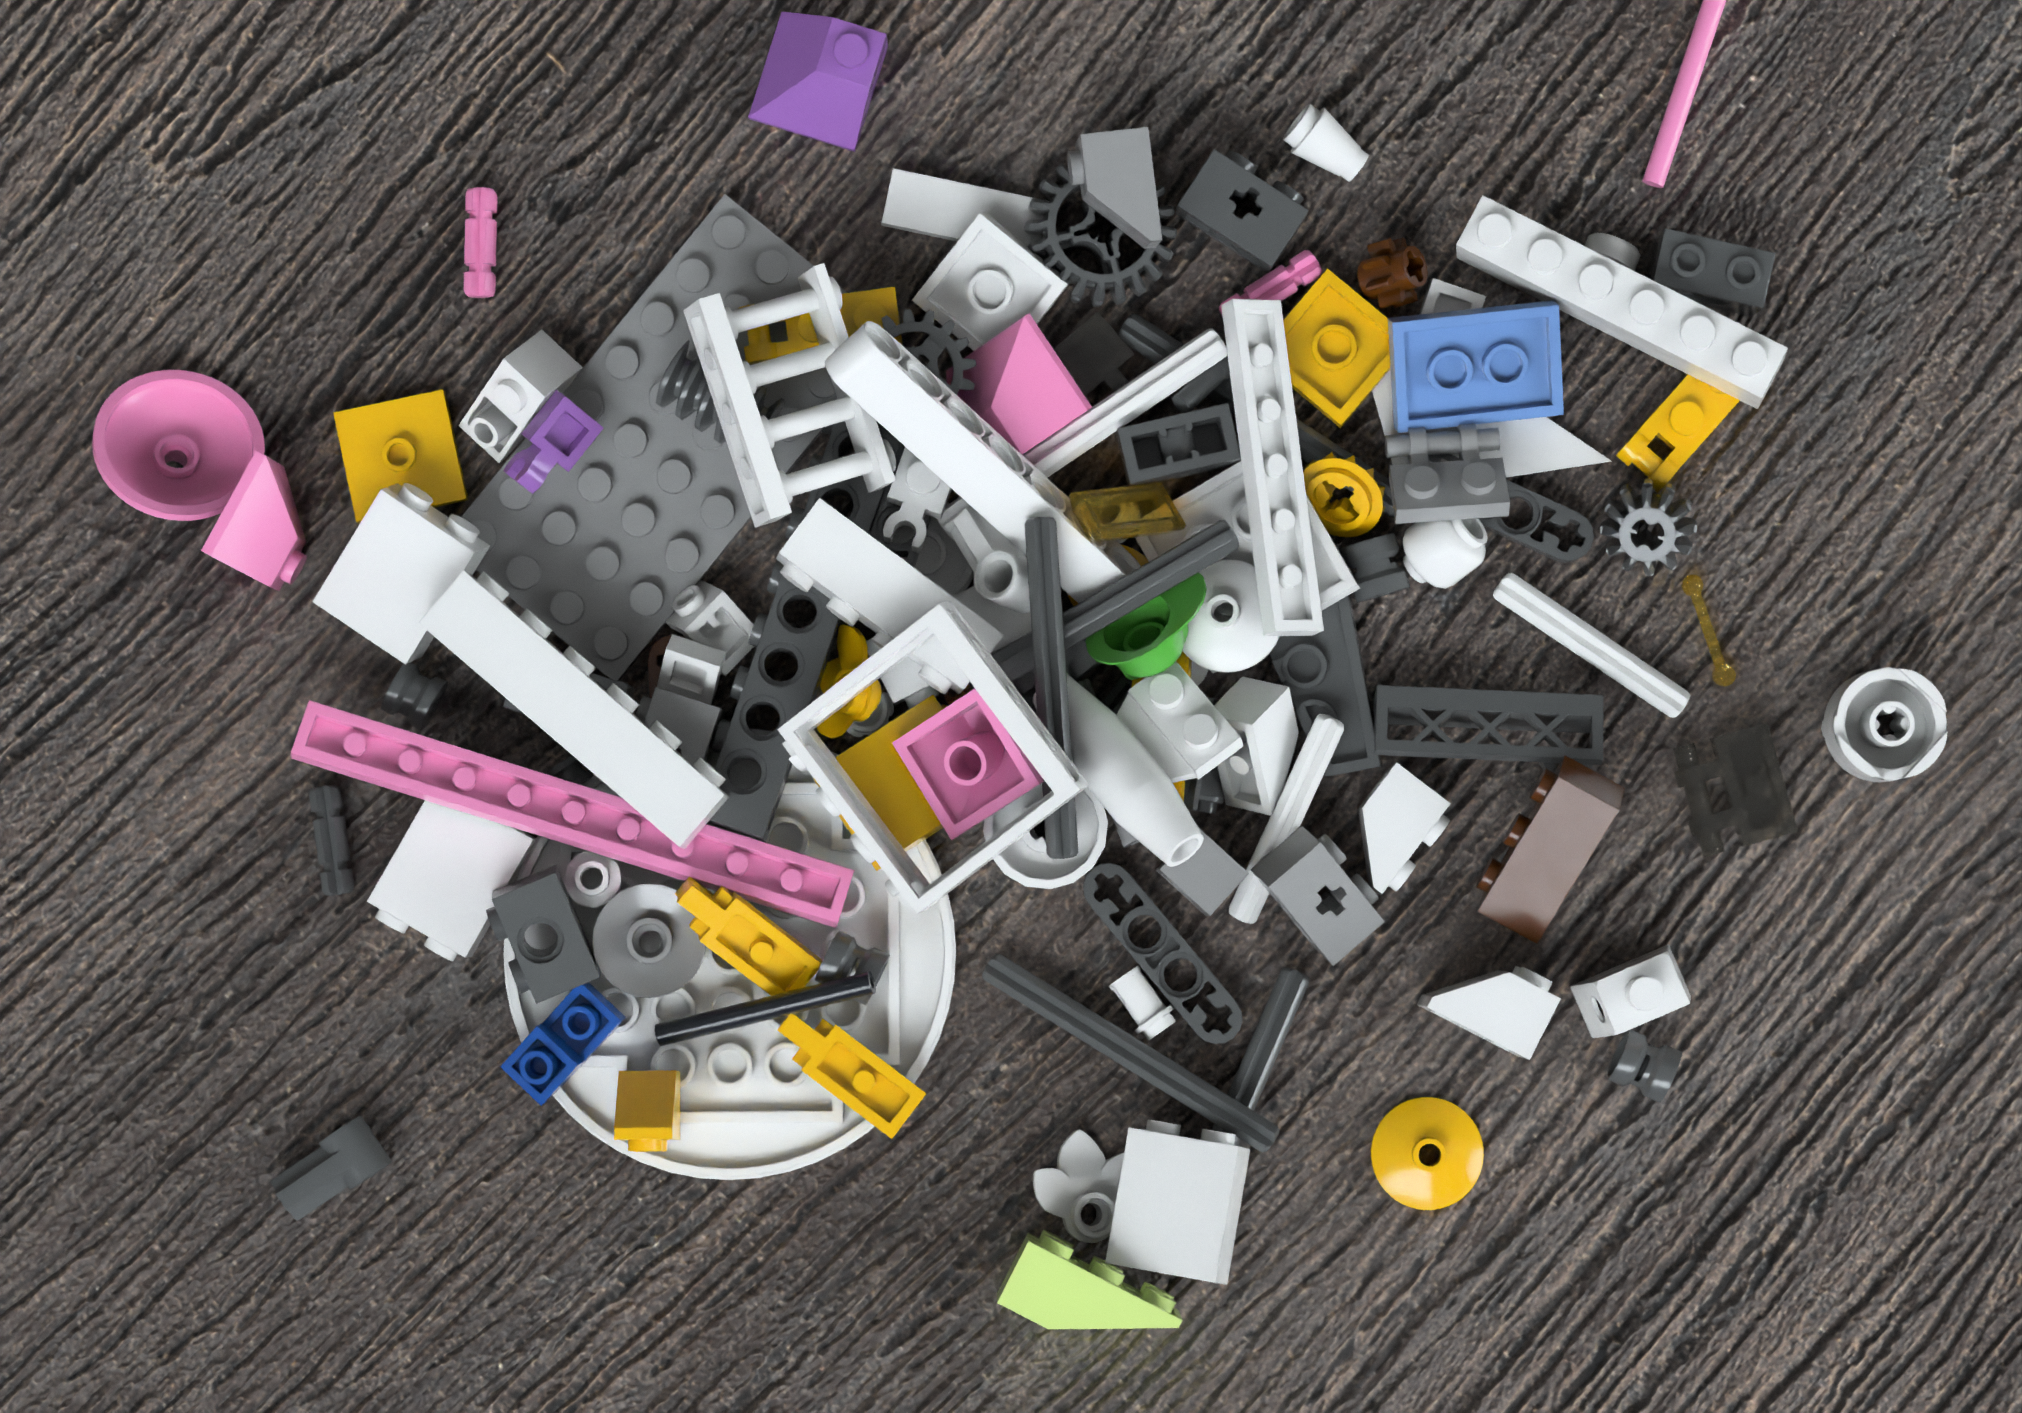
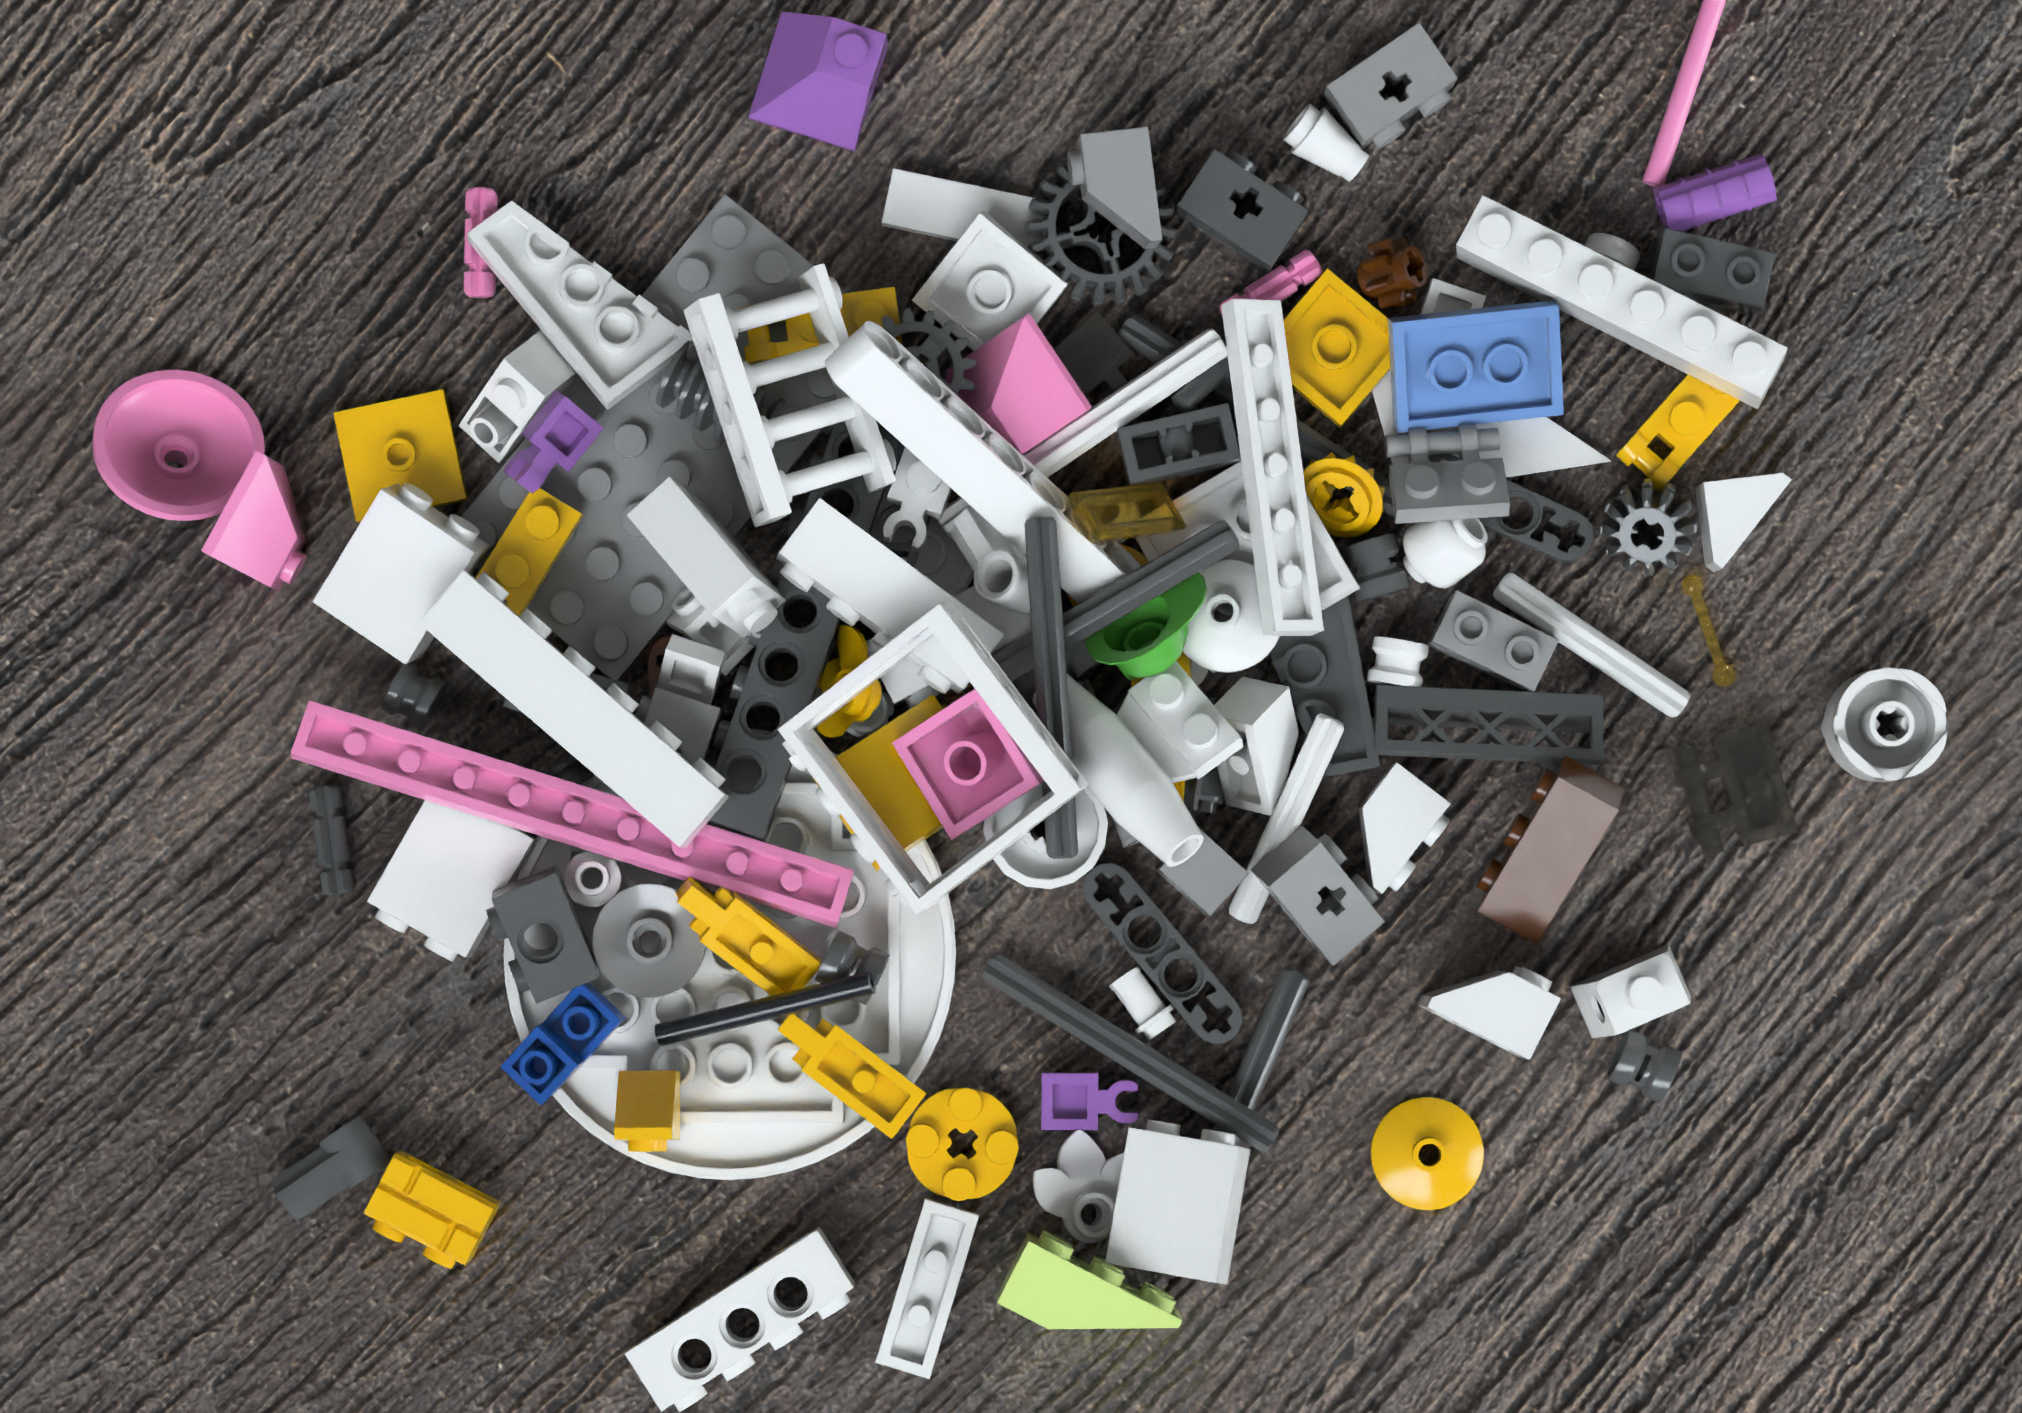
(431, 1209): none -> yellow brick
(531, 547): none -> yellow plate
(589, 317): none -> white wing
(659, 1357): none -> white brick
(707, 558): none -> white brick
(927, 1288): none -> white plate
(962, 1176): none -> yellow plate
(1075, 1101): none -> medium lavender plate
(1397, 662): none -> white wheel
(1405, 60): none -> light grey brick
(1492, 642): none -> light grey brick
(1715, 194): none -> medium lavender axle
(1731, 511): none -> white slope

